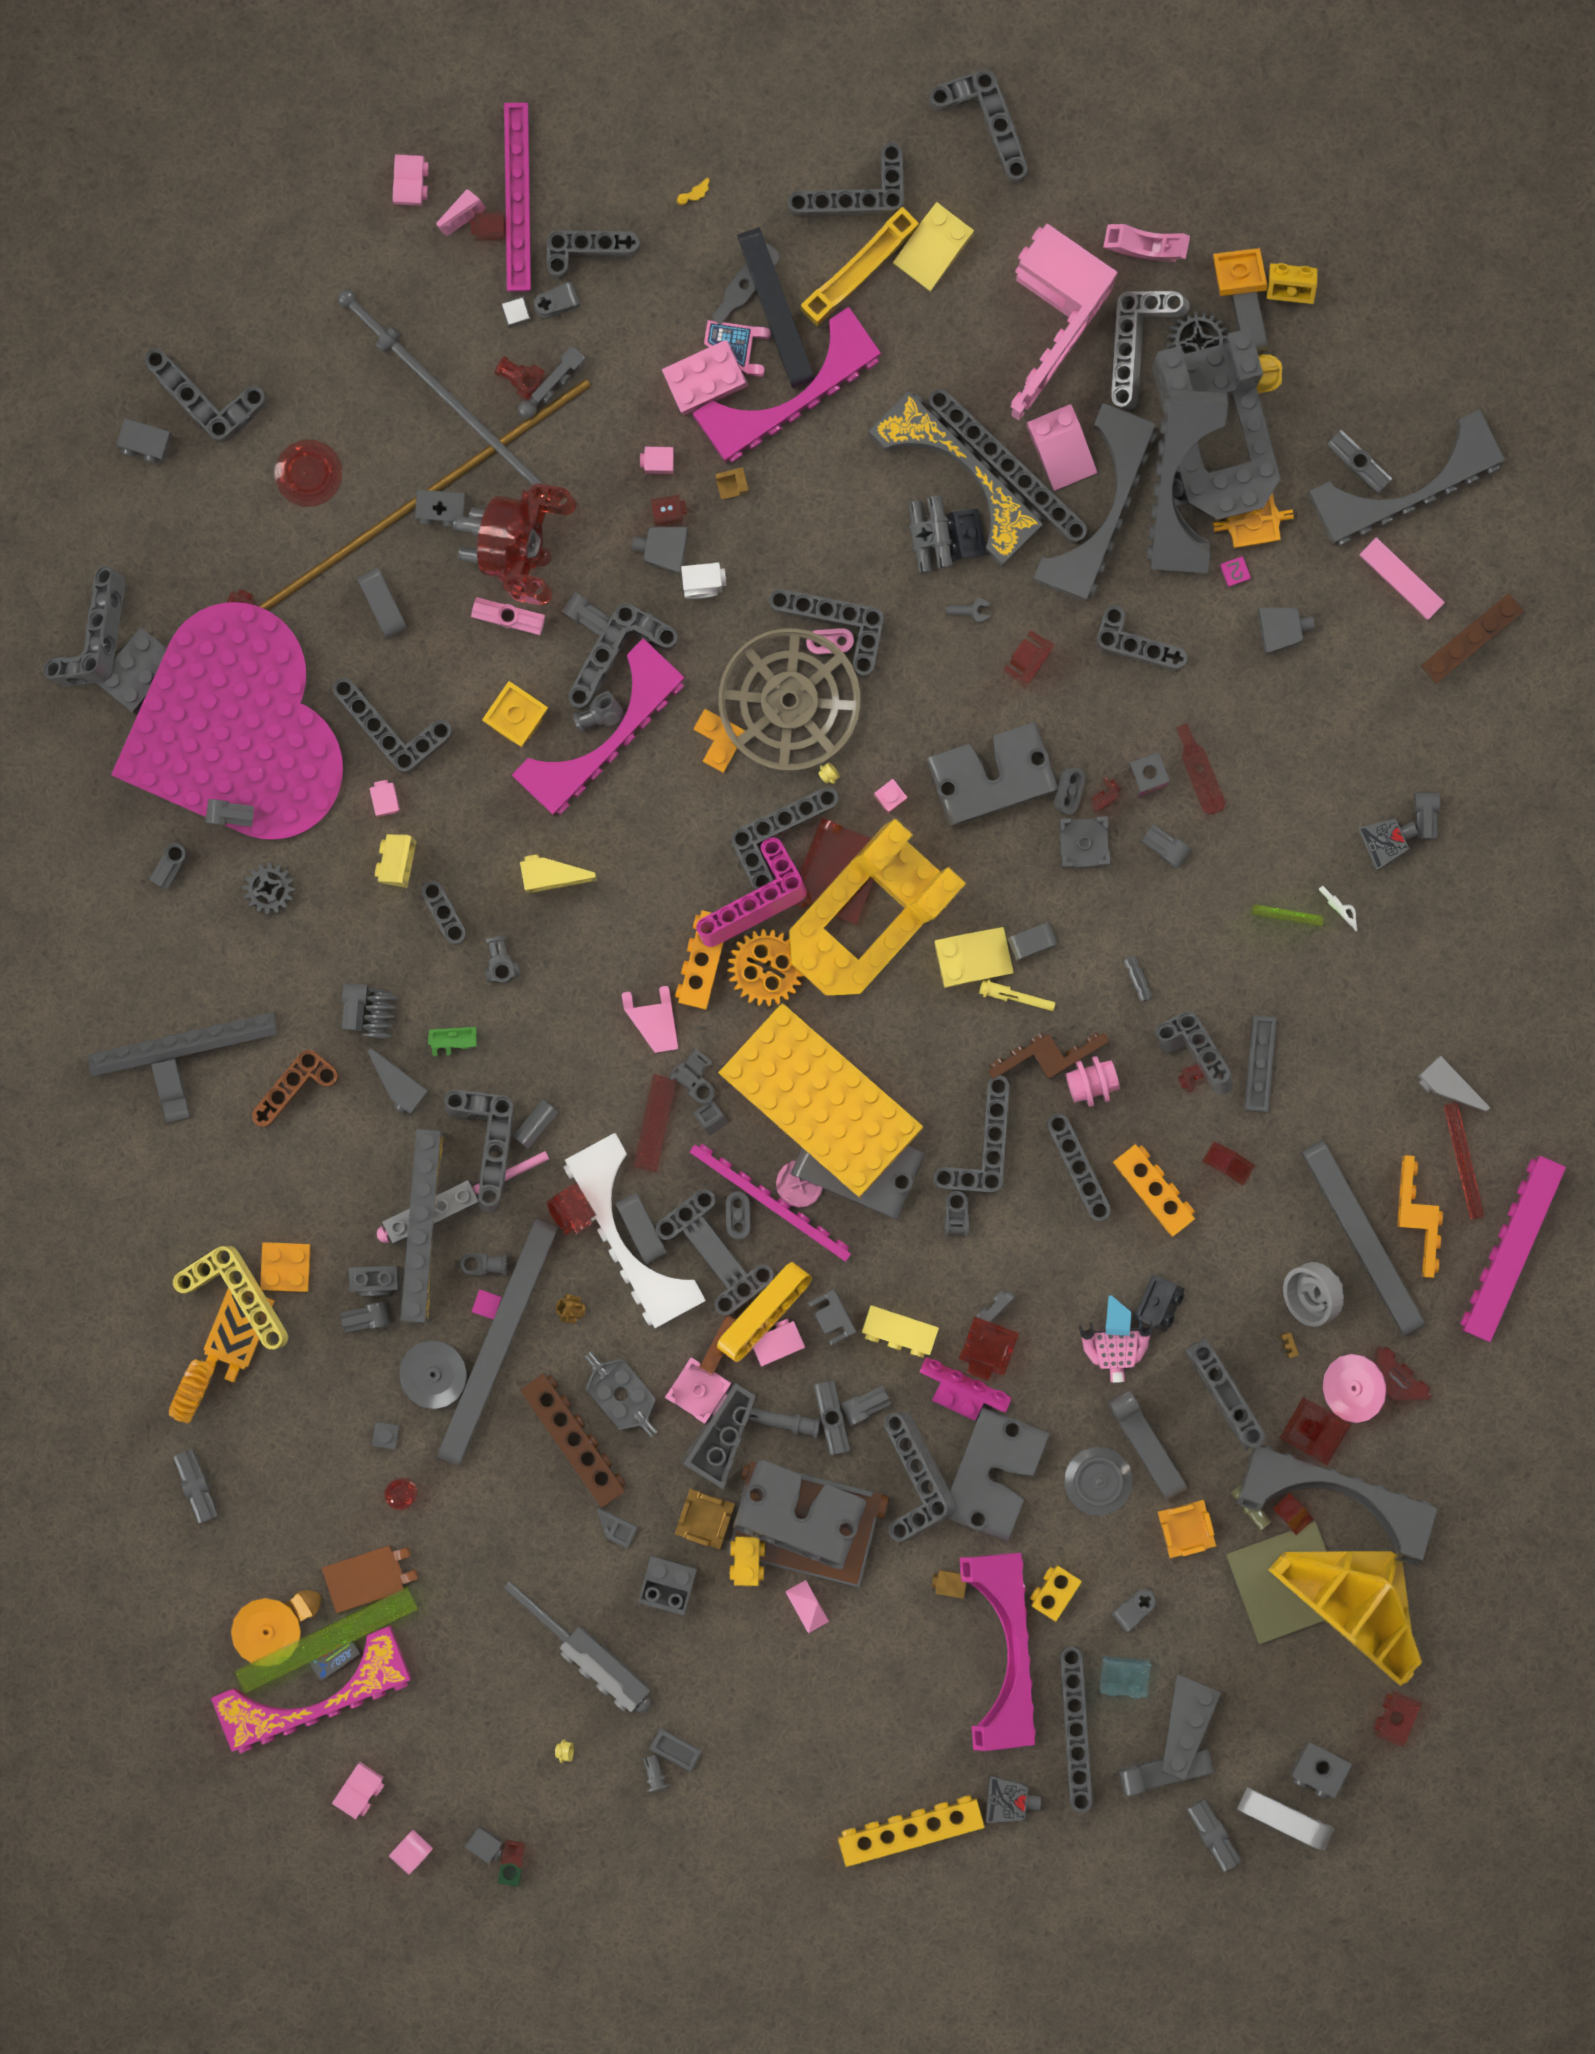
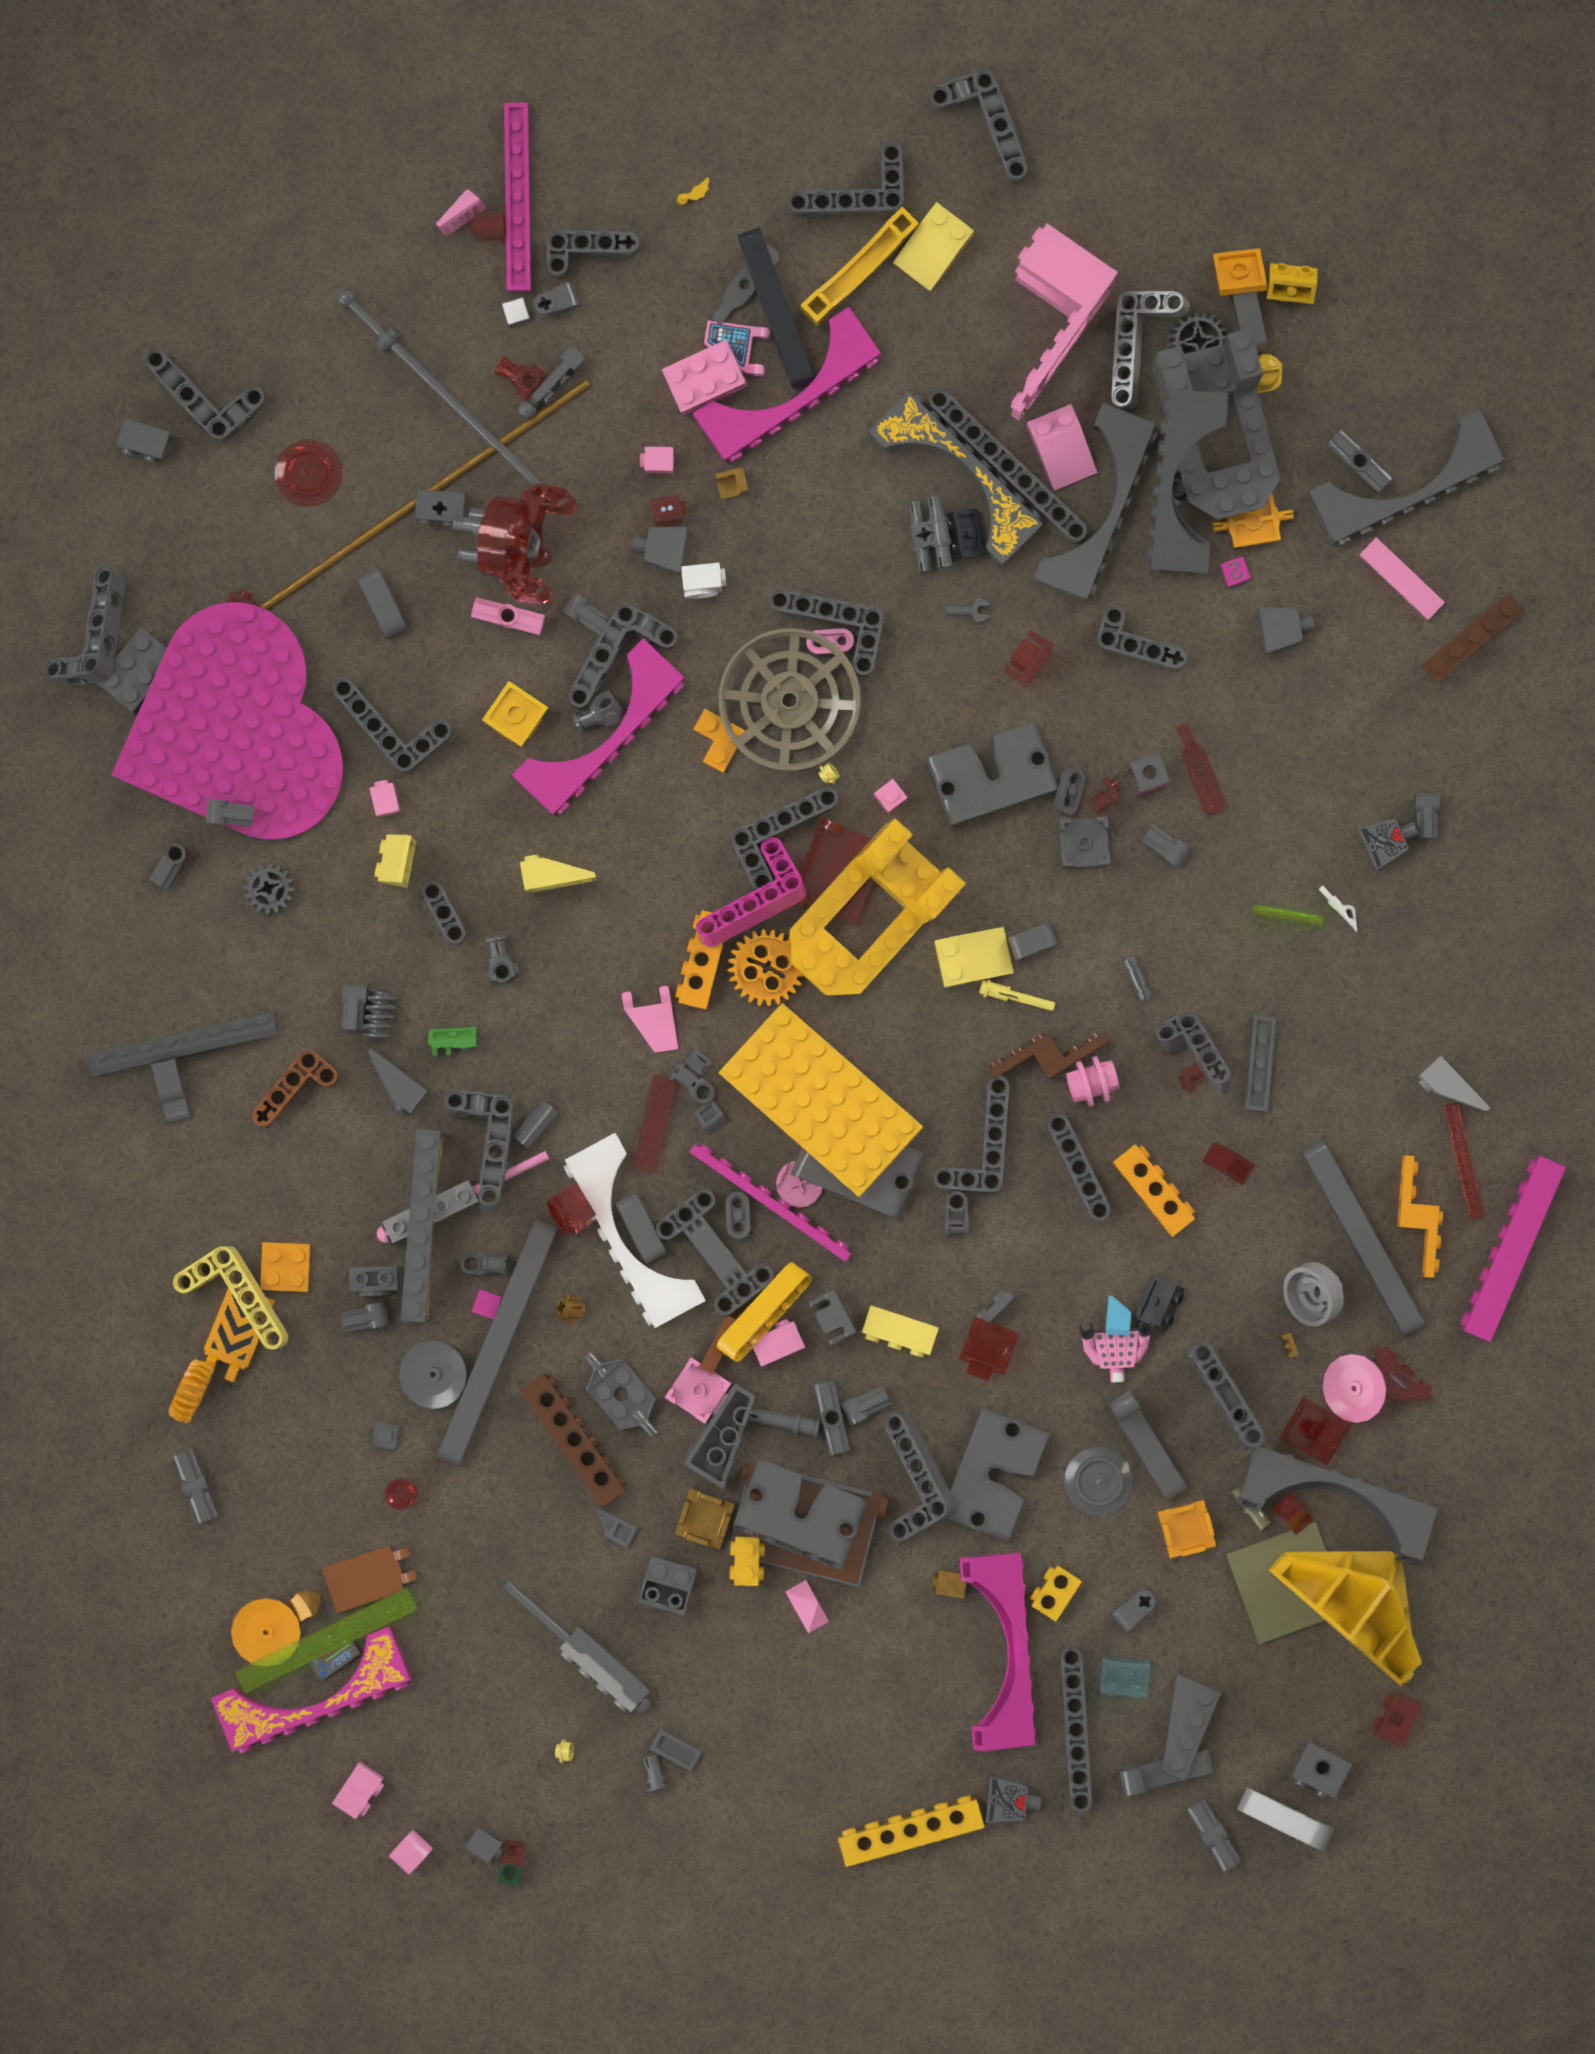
(409, 180): bright pink brick -> none
(961, 1392): dark pink bracket -> none
(1145, 244): bright pink arch -> none

